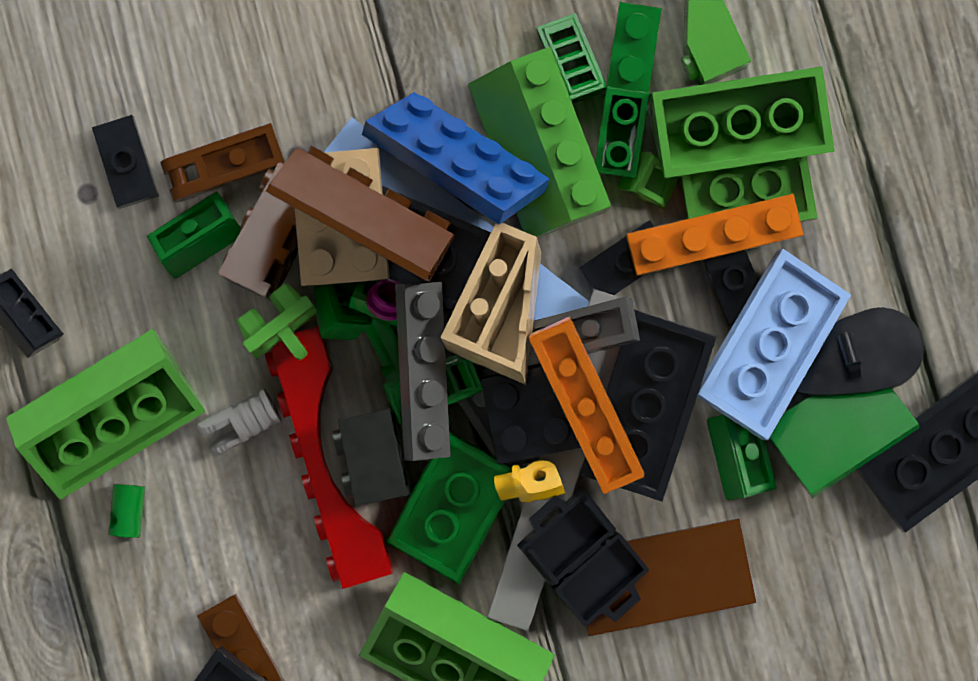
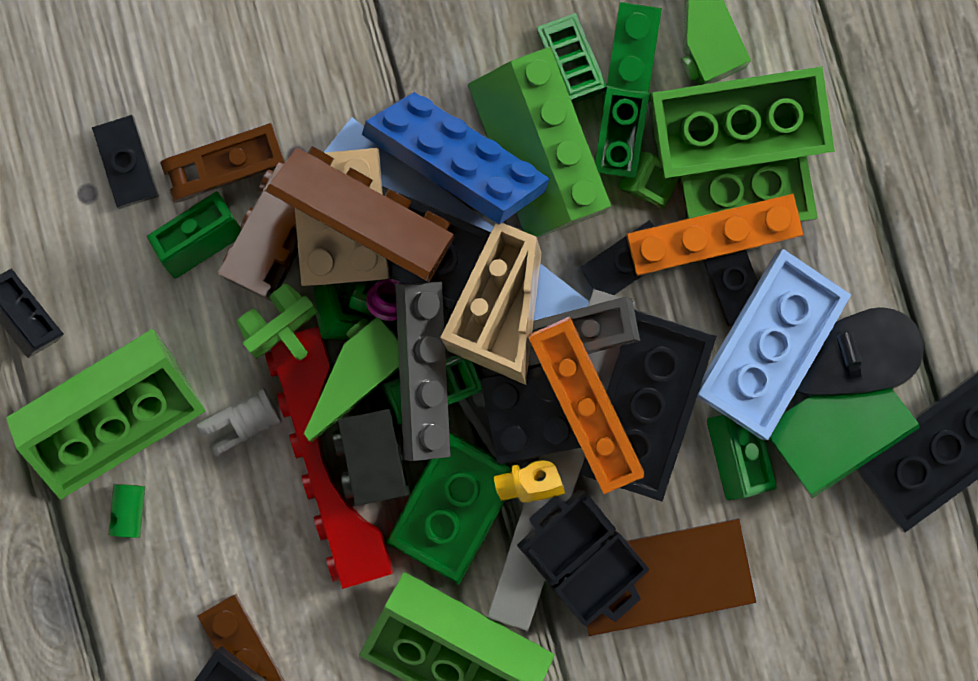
(360, 369): none -> bright green slope

